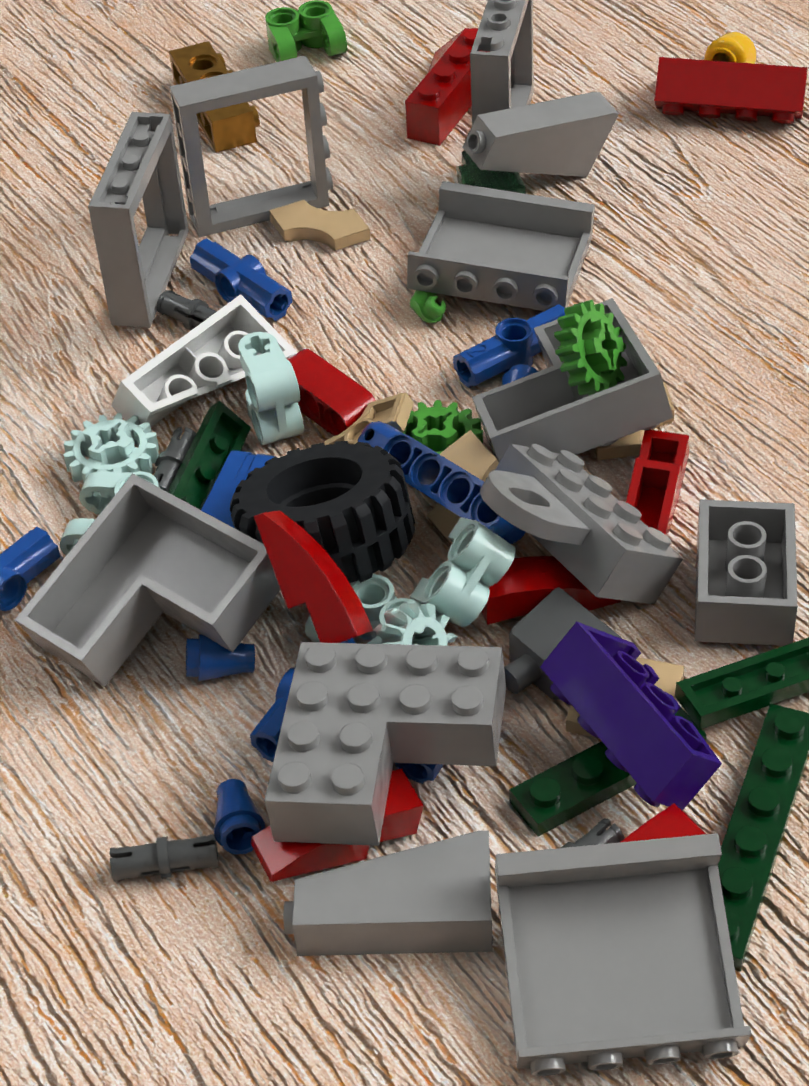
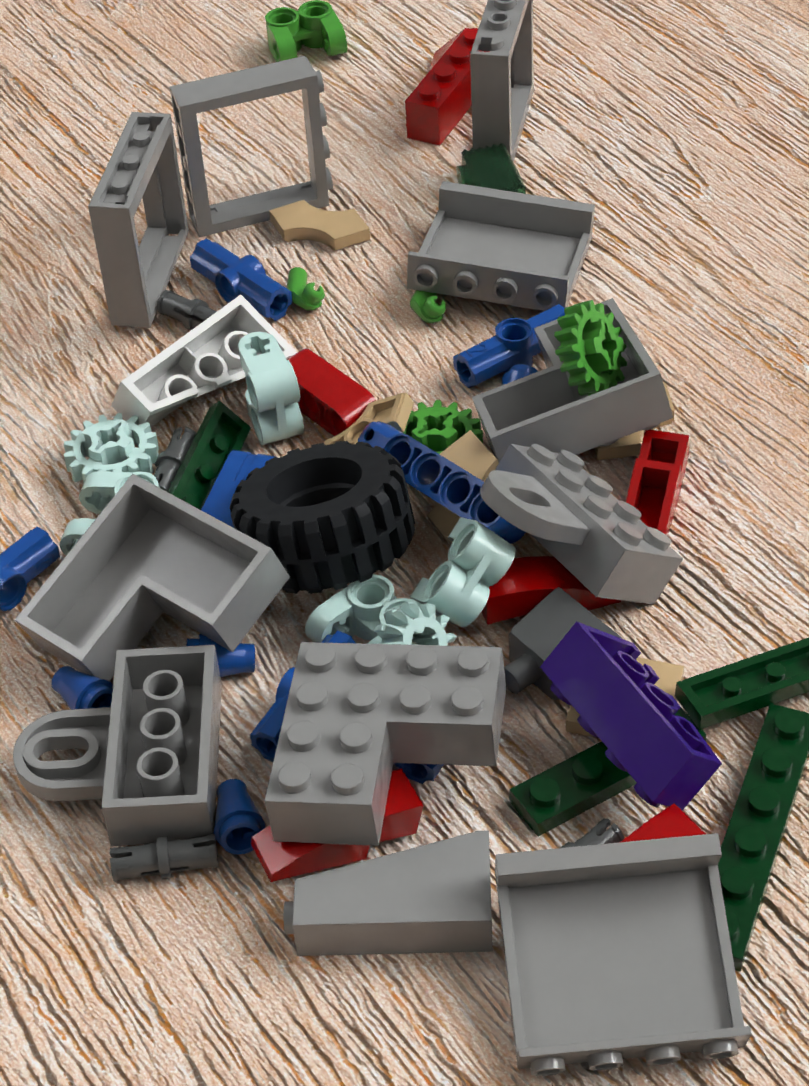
(81, 689): none -> blue cone
(145, 755): none -> light grey brick
(224, 126): pearl gold brick -> none
(302, 293): none -> bright green arm
(312, 578): red slope -> none
(543, 137): light grey slope -> none
(730, 89): red wedge -> none
(732, 48): yellow head -> none
(746, 573): light grey brick -> none

